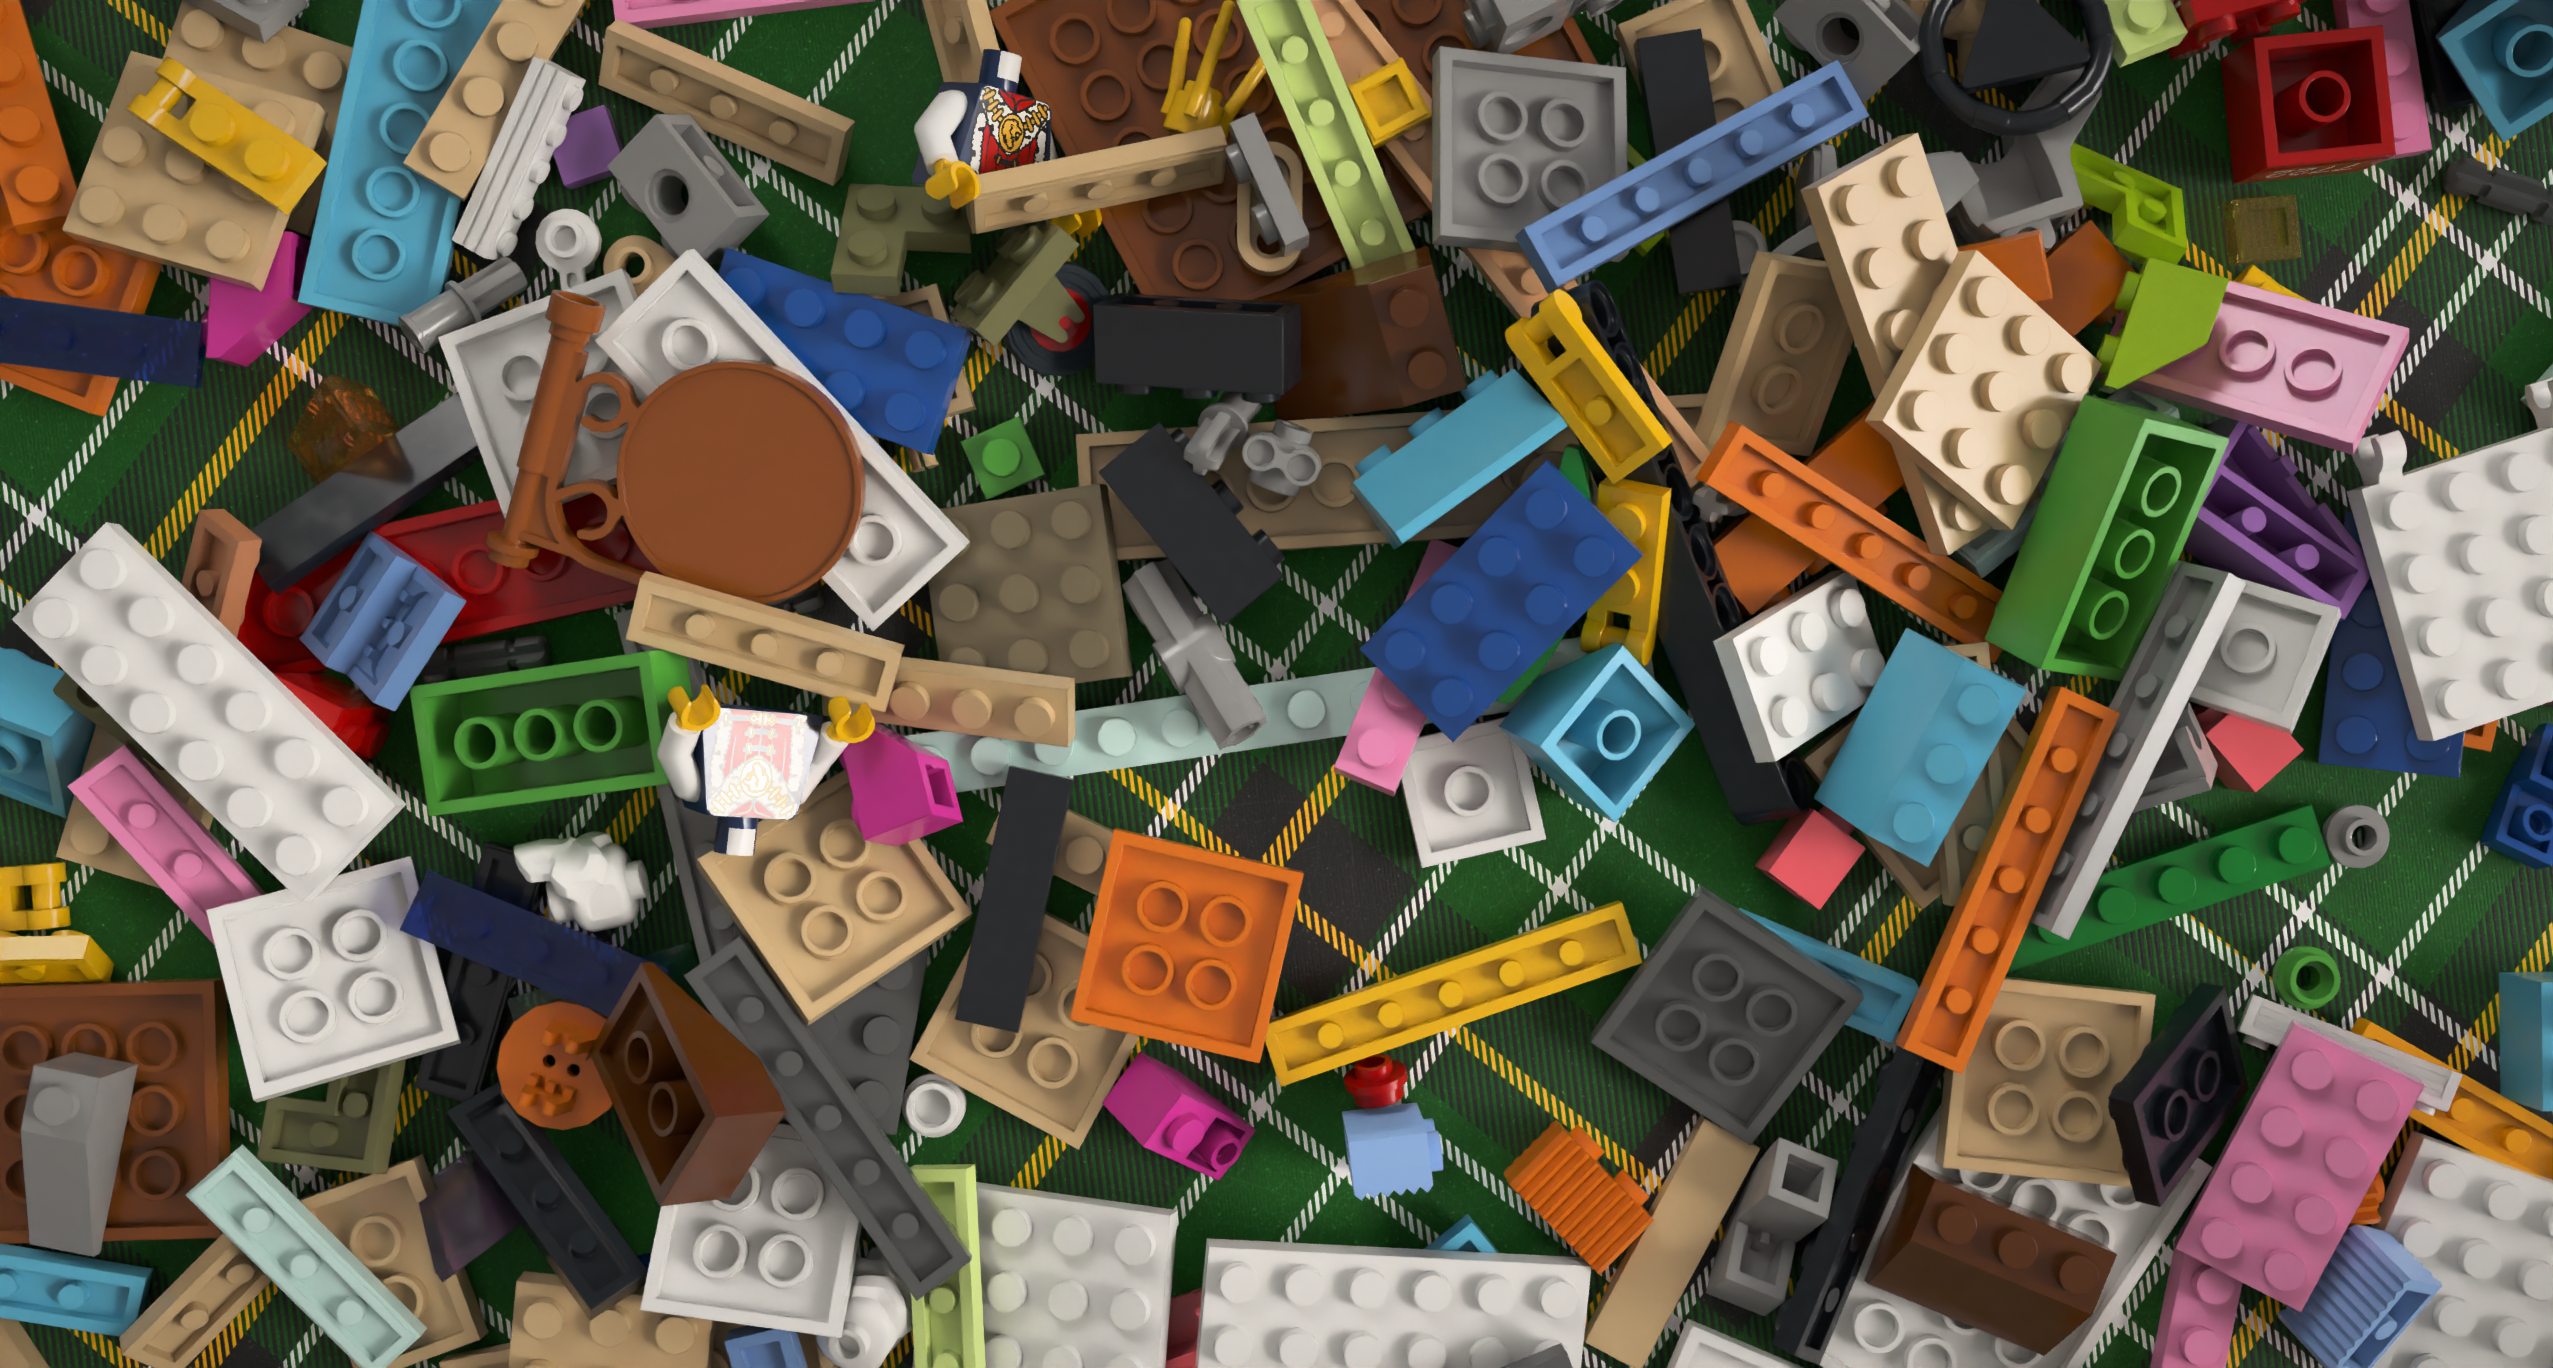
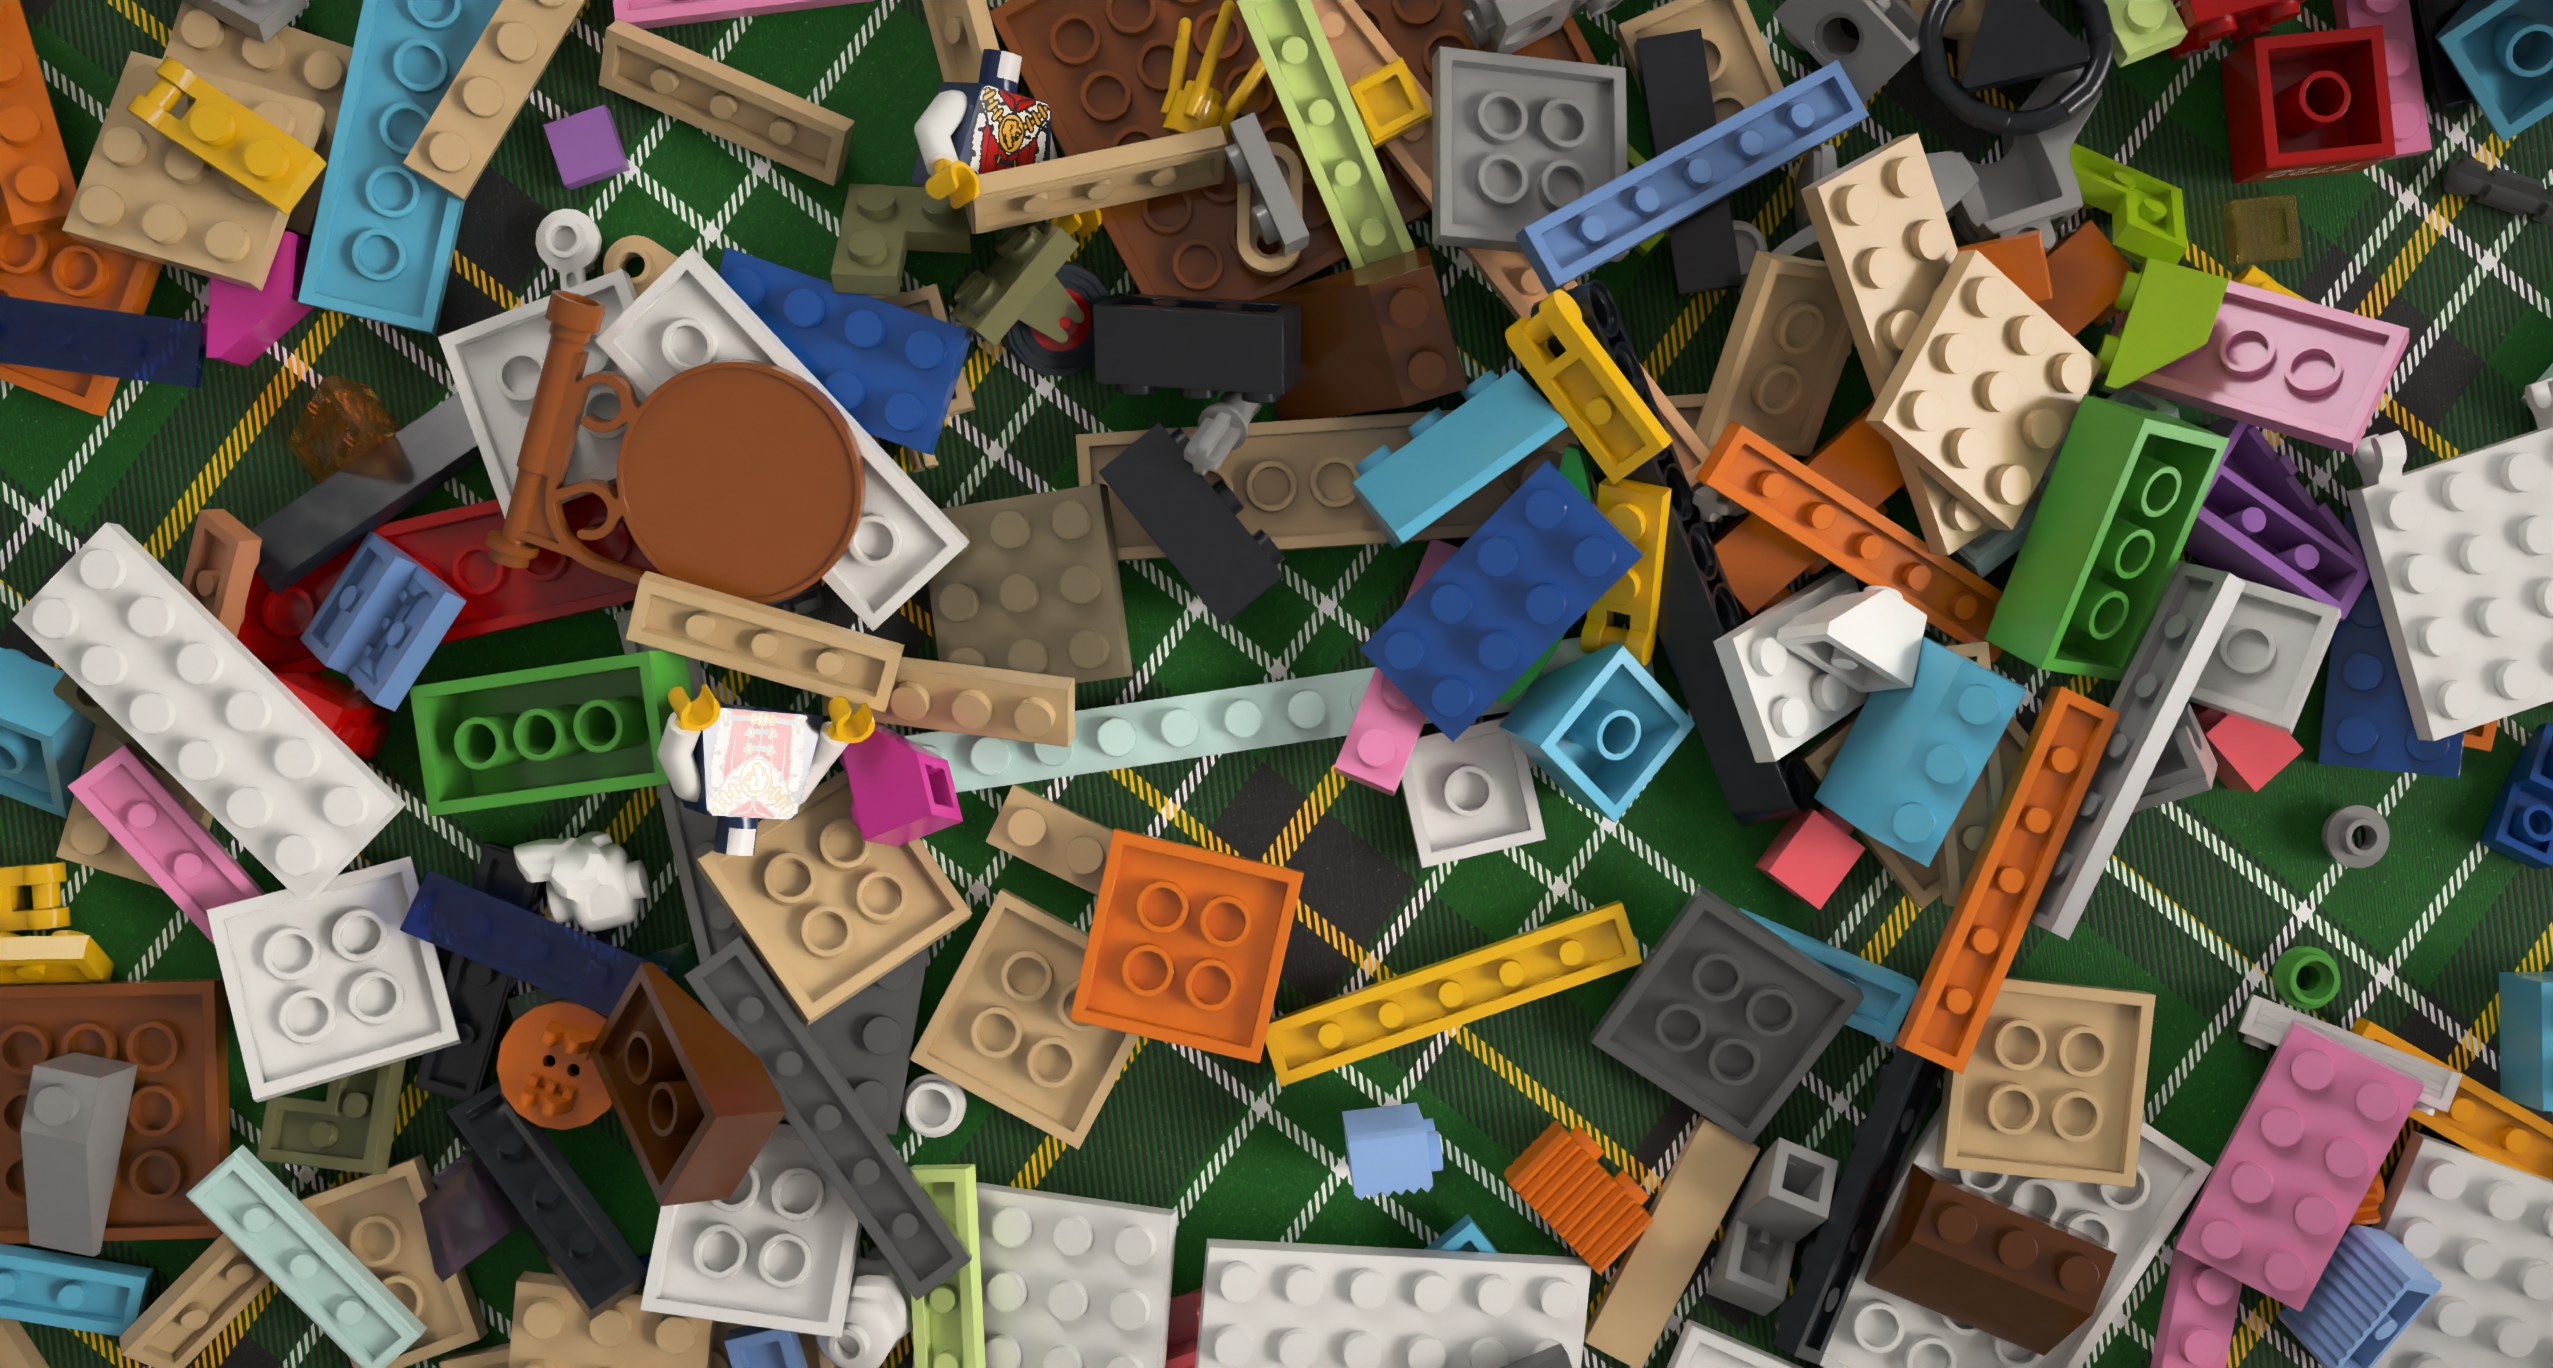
(463, 303): light grey axle -> none
(487, 659): dark grey axle -> none
(519, 159): white piece -> none
(719, 205): light grey brick -> none
(1003, 459): bright green plate -> none
(1014, 899): black tile -> none
(1177, 1117): dark pink slope -> none
(1194, 653): light grey piece -> none
(1282, 458): light grey plate -> none
(1376, 1081): red plate -> none
(1861, 638): none -> white slope
(2178, 1094): black plate -> none
(2187, 880): green plate -> none

